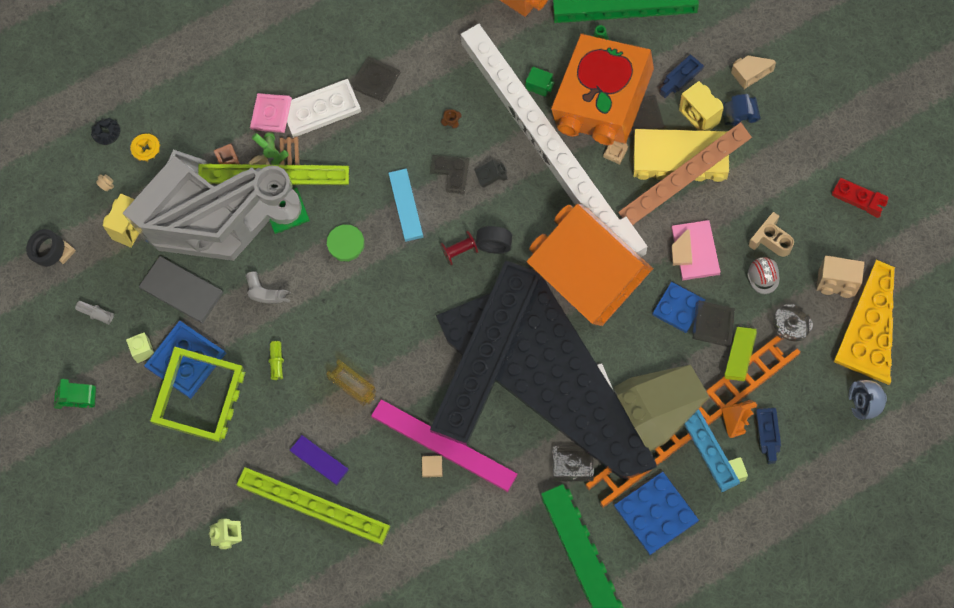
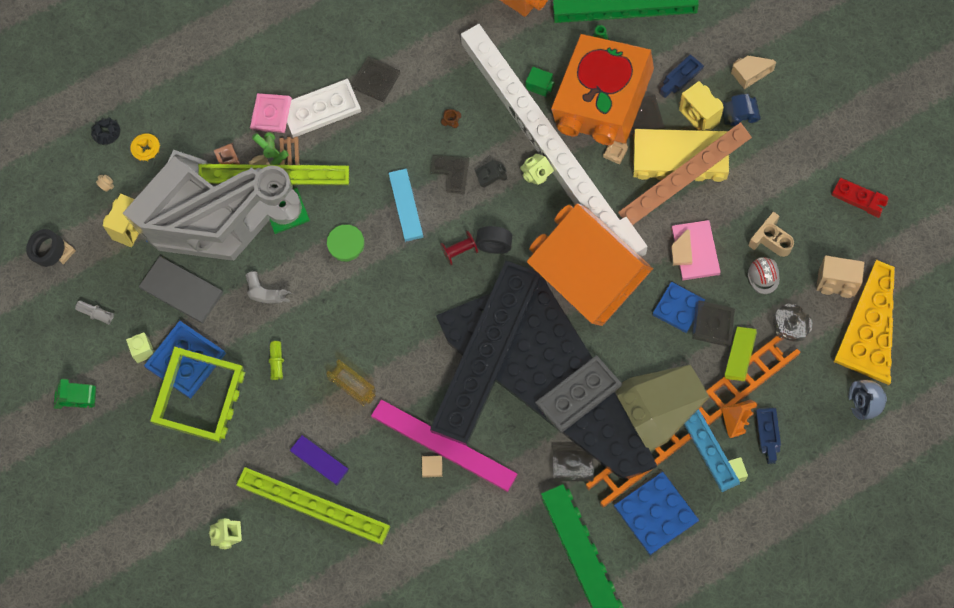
(536, 169): none -> yellowish green brick
(578, 394): none -> dark grey tile

